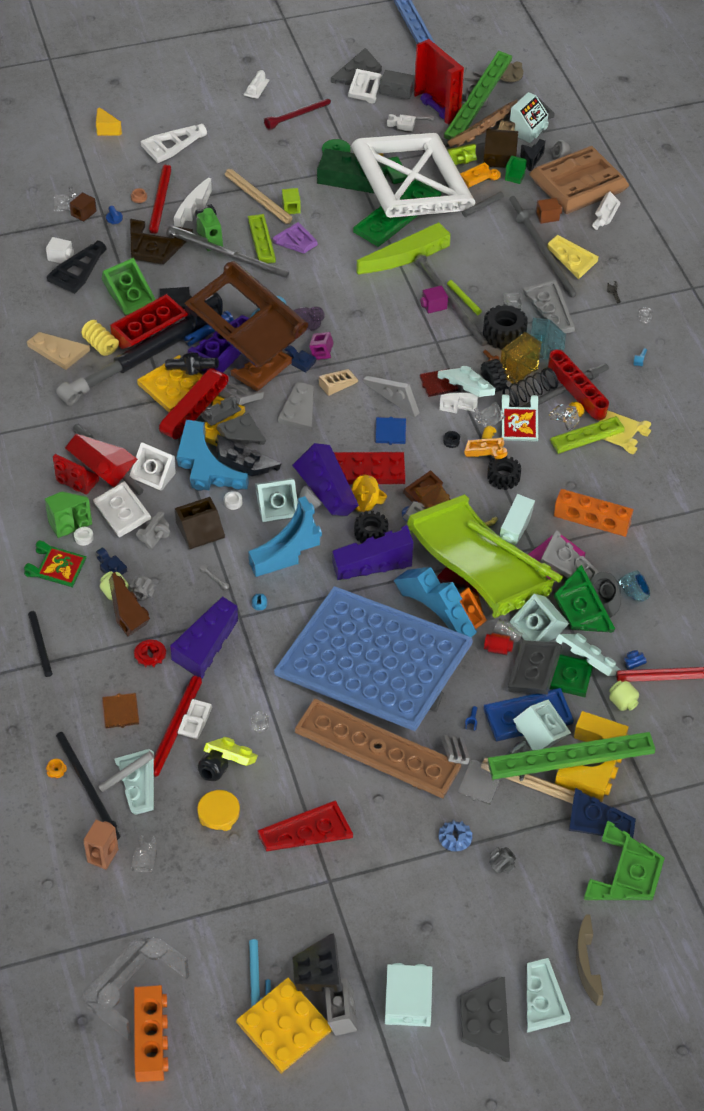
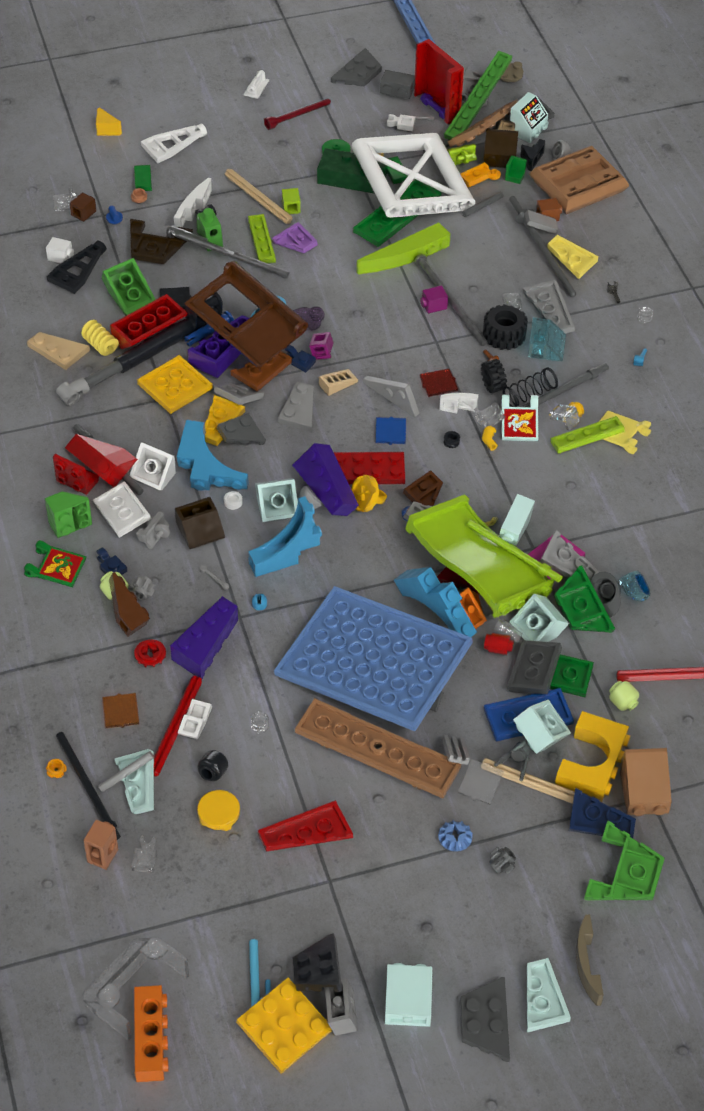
(40, 644): black bar -> none
(83, 536): white tile -> none
(143, 177): none -> green tile
(160, 199): red axle -> none
(191, 363): black pin -> none
(193, 403): red beam -> none
(220, 412): dark grey hinge -> none
(232, 751): neon yellow wing -> none
(243, 458): black wing -> none
(360, 84): white plate -> none
(370, 520): black tyre -> none
(374, 555): dark purple wedge -> none
(432, 495): clear orange piece -> none
(464, 297): lime bar -> none
(469, 380): light aqua wing -> none
(472, 719): blue hand -> none
(486, 447): light orange hinge -> none
(501, 480): black tyre -> none
(521, 357): clear yellow container -> none
(541, 221): none -> light grey tile
(571, 755): bright green plate -> none
(578, 385): red beam -> none
(593, 512): orange brick -> none
(593, 653): light aqua wing -> none
(606, 210): white plate -> none
(634, 659): blue plate -> none
(646, 781): none -> medium nougat slope

